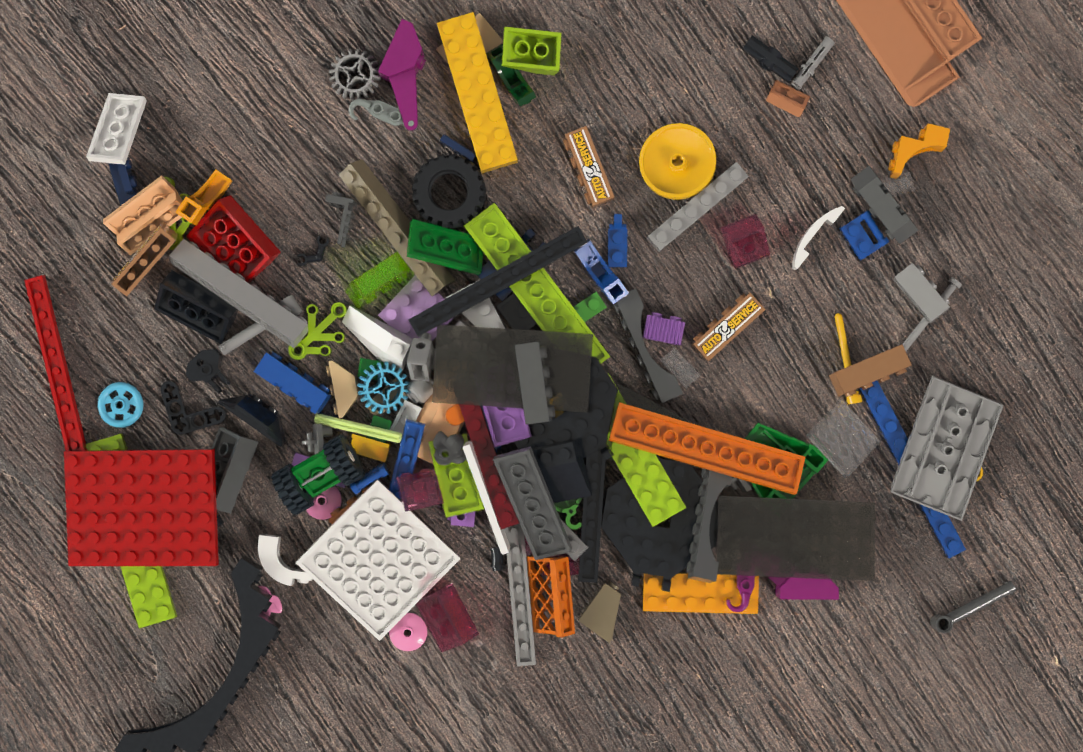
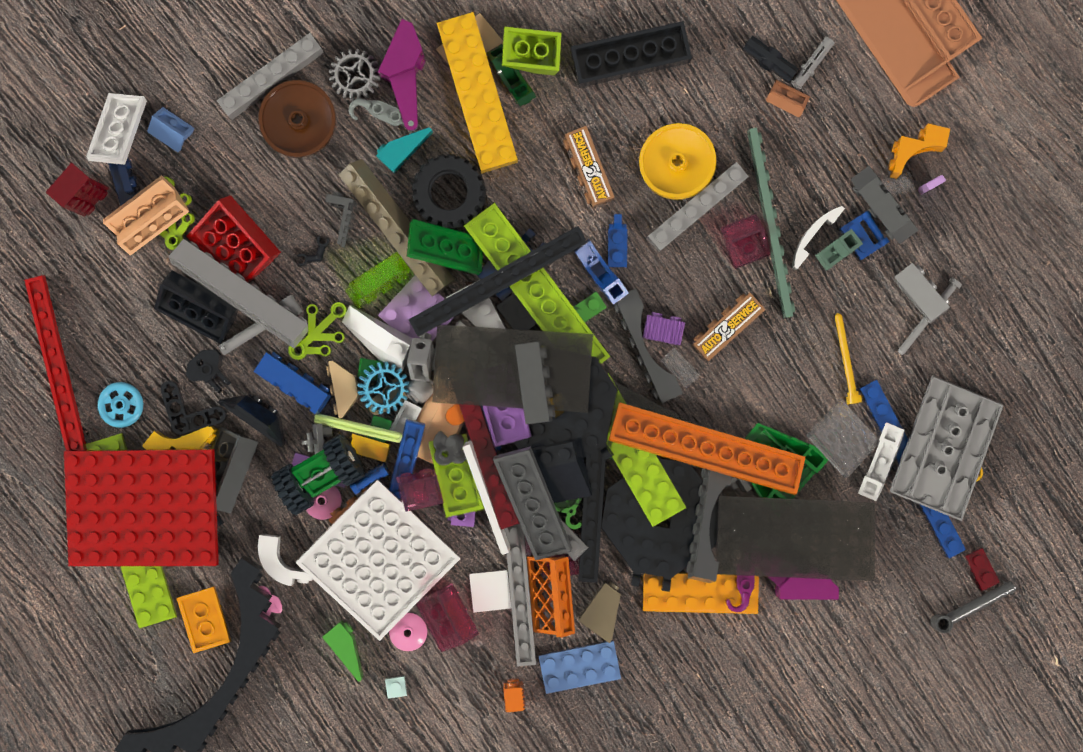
(77, 190): none -> dark red brick
(144, 259): medium nougat brick -> none
(169, 129): none -> medium blue panel
(194, 440): none -> yellow arch
(195, 206): light orange arch -> none
(204, 619): none -> light orange plate
(270, 76): none -> light grey brick
(297, 118): none -> reddish brown dish
(344, 646): none -> bright green slope
(396, 687): none -> light aqua plate
(401, 149): none -> teal slope
(457, 148): dark blue tile -> none
(490, 590): none -> white tile
(497, 559): black pin -> none
(514, 695): none -> orange brick
(579, 666): none -> medium blue plate
(631, 54): none -> black brick
(769, 216): none -> sand green plate
(838, 249): none -> sand green brick
(870, 370): medium nougat brick -> none
(882, 461): none -> white slope
(931, 184): none -> lavender tile
(982, 569): none -> dark red plate

